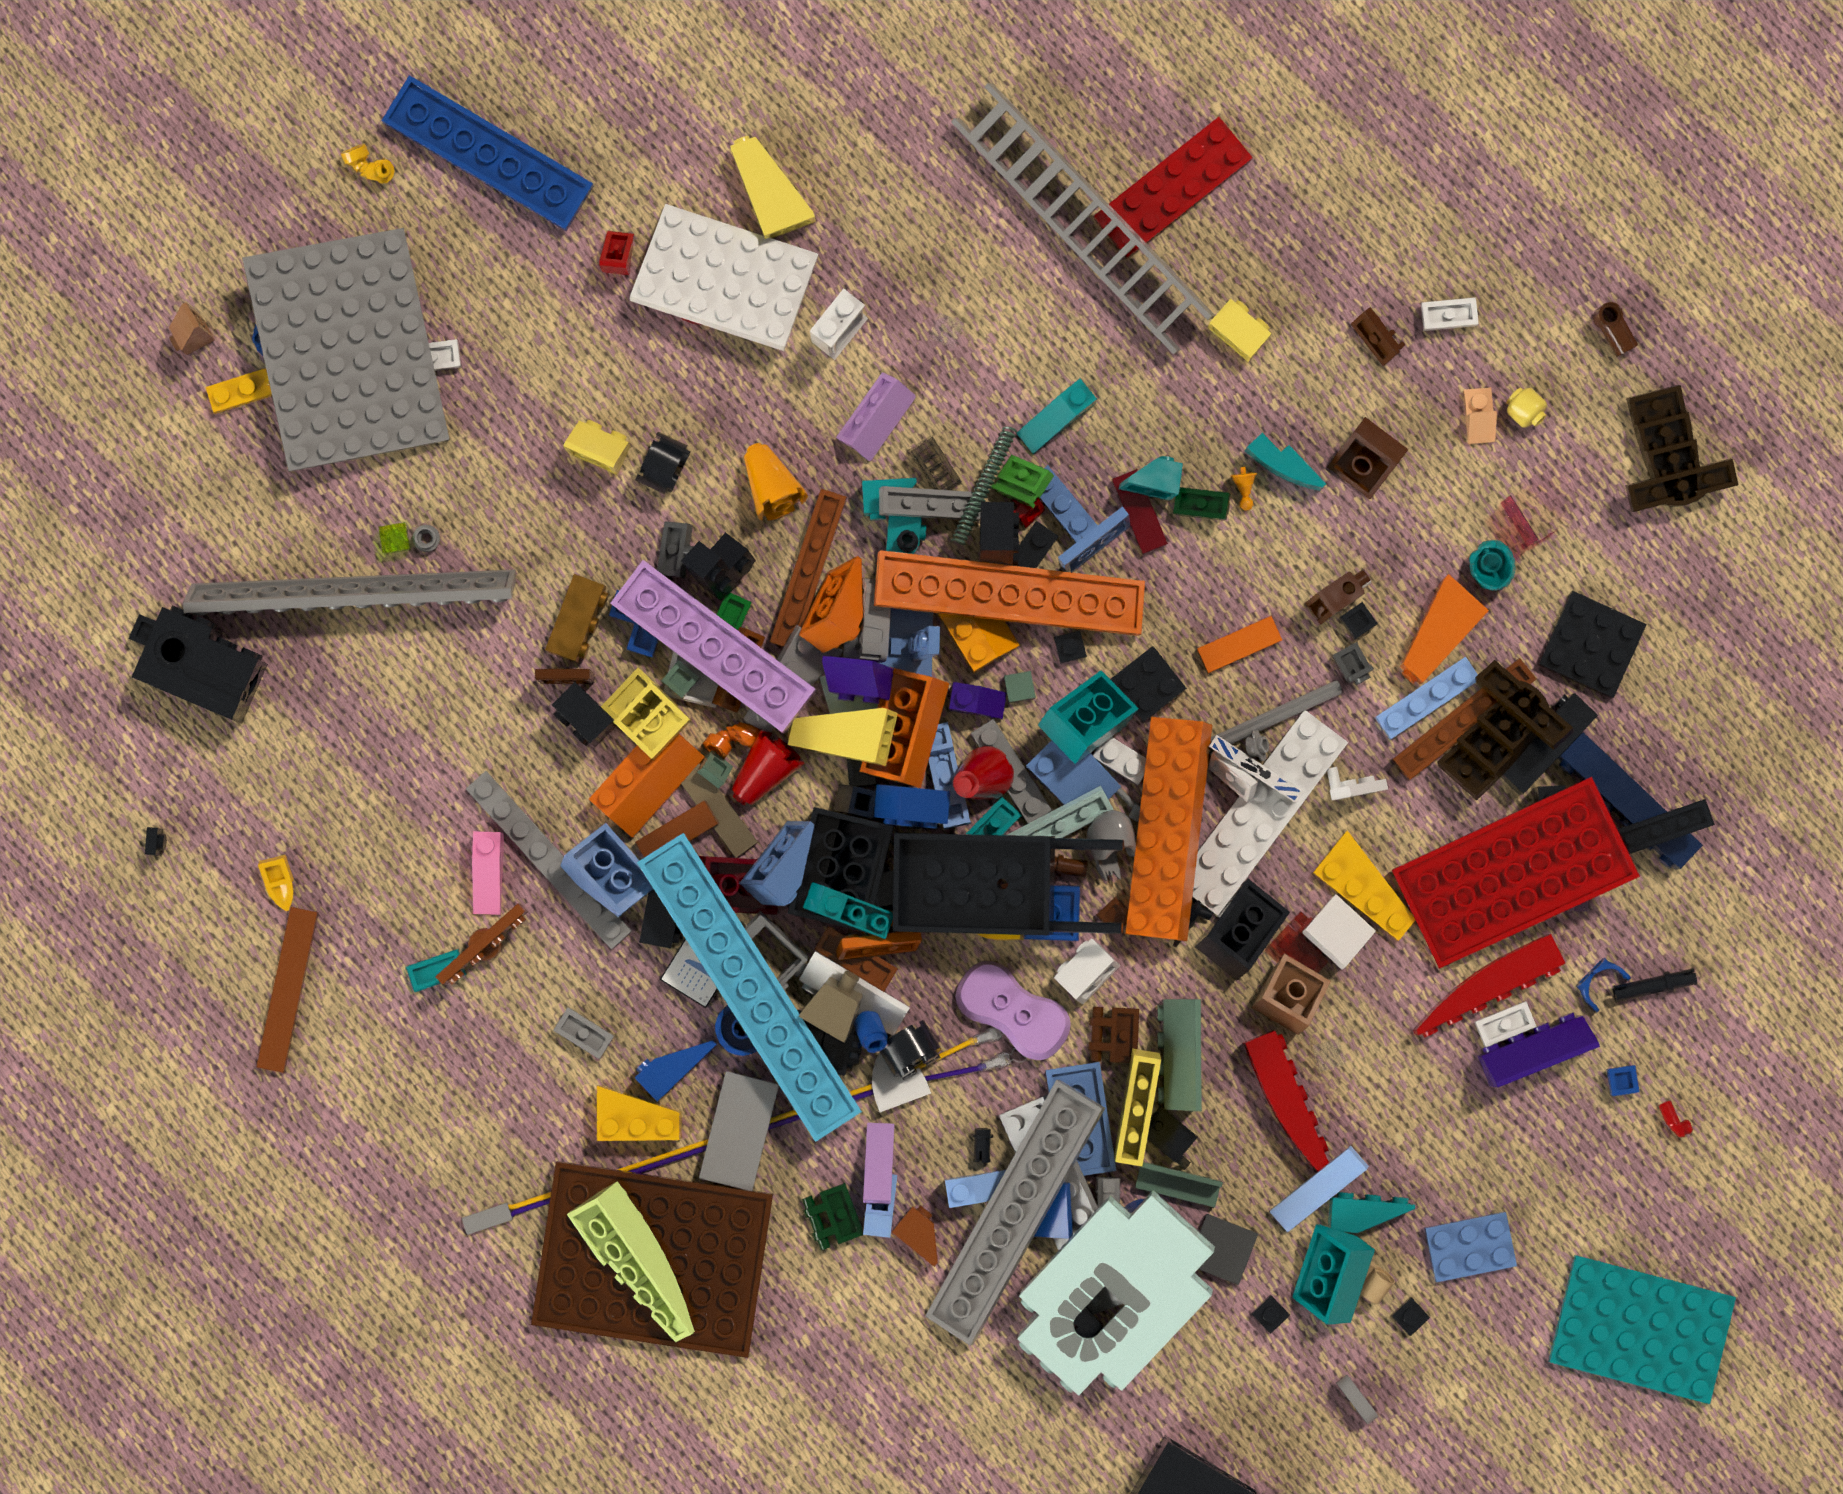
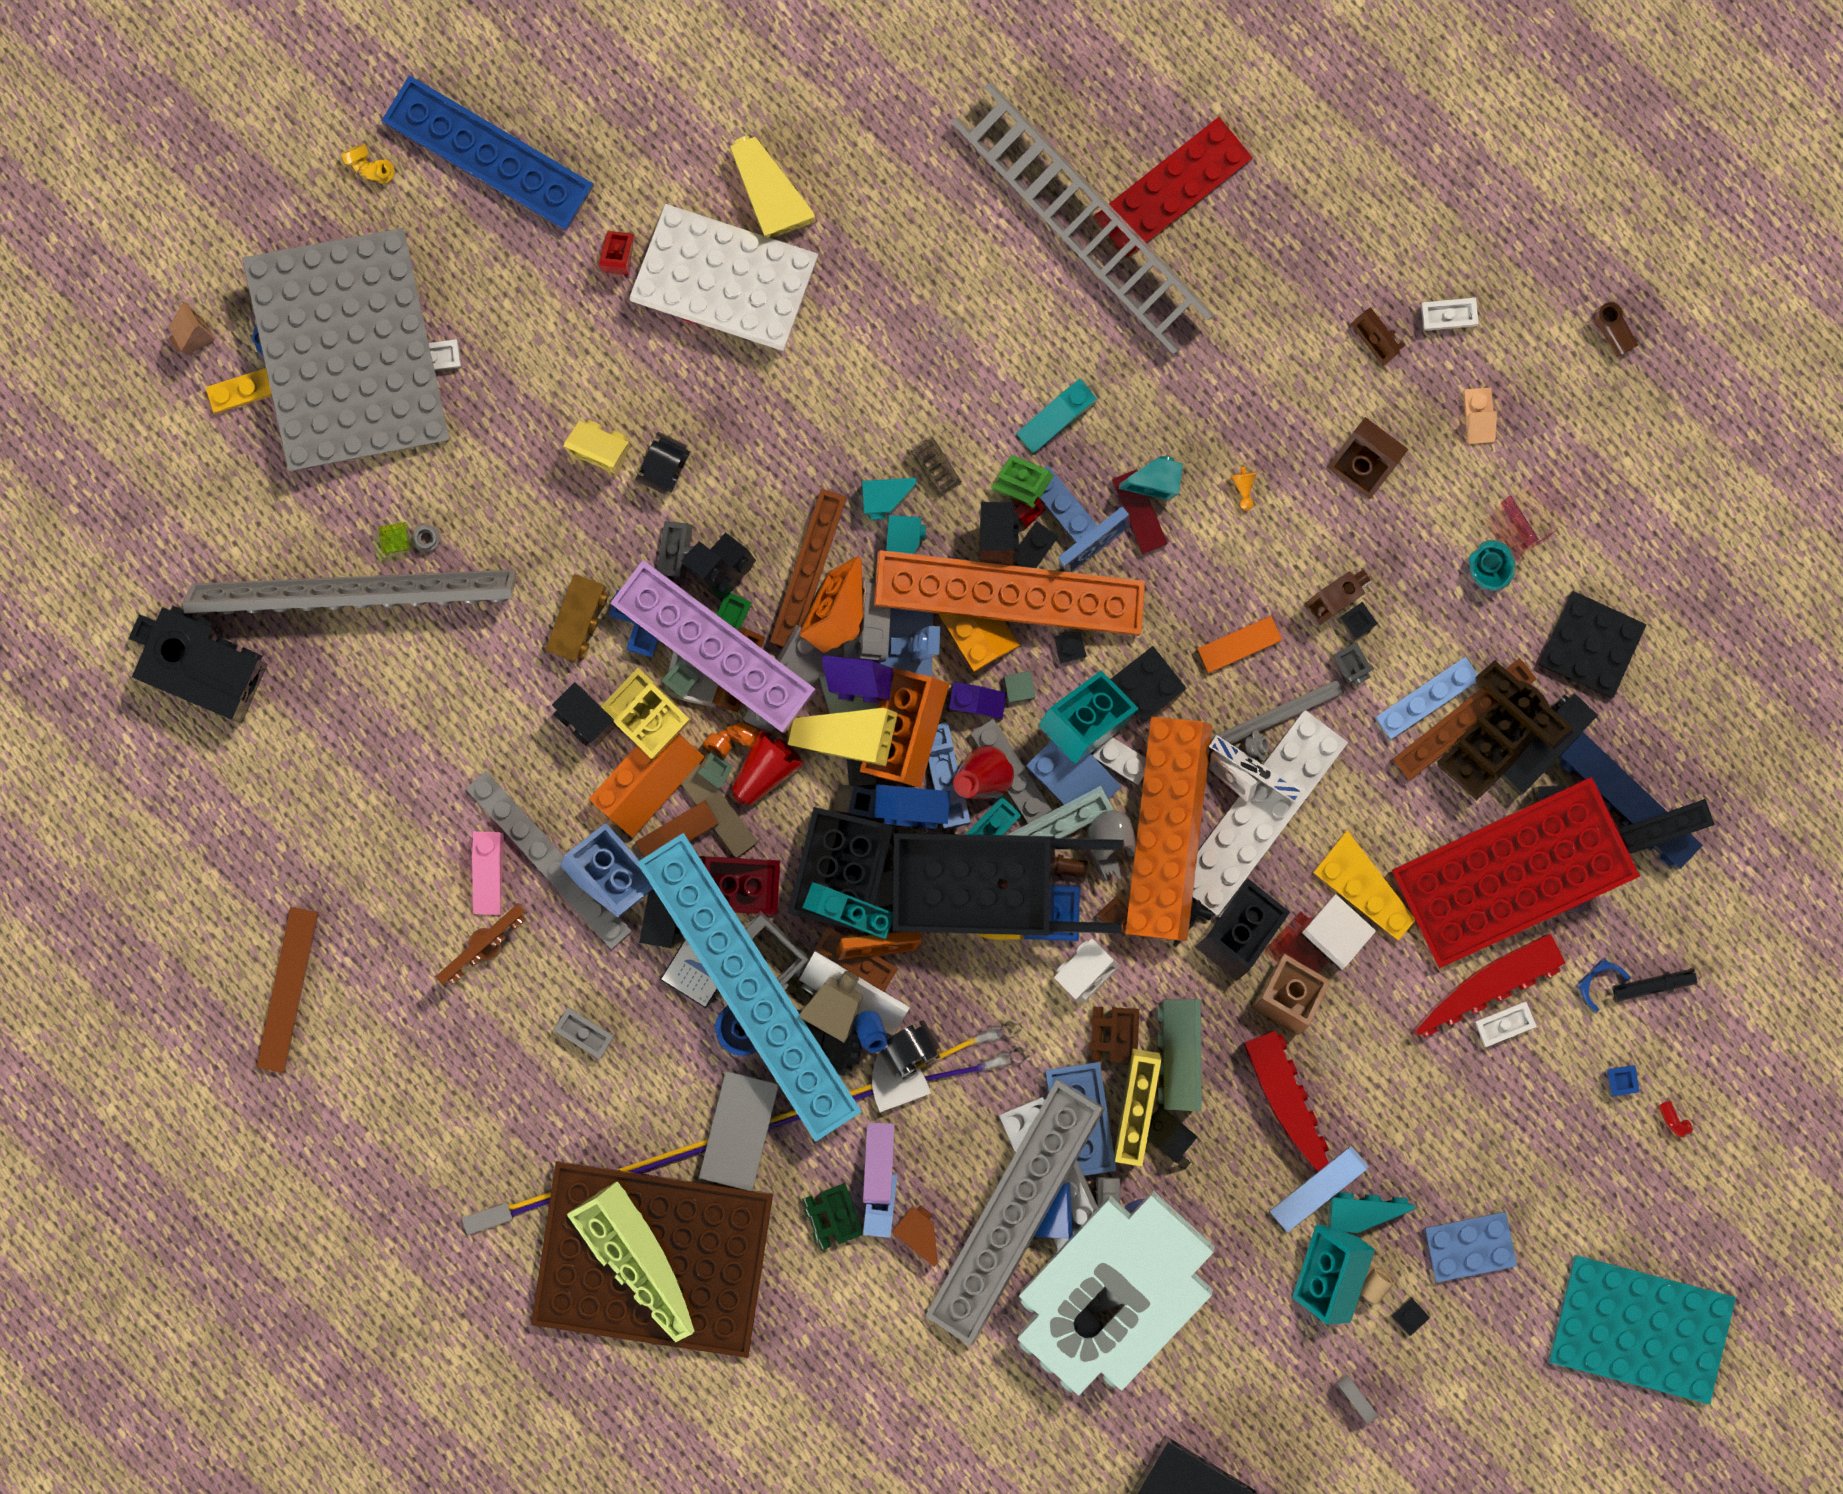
(155, 841): black plate -> none
(278, 880): yellow plate -> none
(423, 973): teal tile -> none
(564, 676): reddish brown tile -> none
(634, 1119): yellow wedge -> none
(666, 1071): blue slope -> none
(771, 483): light orange cone -> none
(781, 865): medium blue slope -> none
(838, 324): white window -> none
(876, 416): lavender panel -> none
(909, 547): black pin -> none
(924, 503): light grey plate -> none
(972, 1188): light blue slope -> none
(982, 1145): black pin -> none
(993, 472): sand green piece -> none
(1030, 1022): lavender plate -> none
(1135, 812): light grey hand -> none
(1178, 1184): sand green panel -> none
(1202, 504): dark green plate -> none
(1231, 1251): dark grey tile -> none
(1240, 329): light yellow brick -> none
(1270, 1314): black plate -> none
(1284, 464): teal slope -> none
(1350, 788): white plate -> none
(1443, 627): orange slope -> none
(1526, 407): light yellow head -> none
(1538, 1050): dark purple slope -> none
(1671, 454): dark brown slope -> none

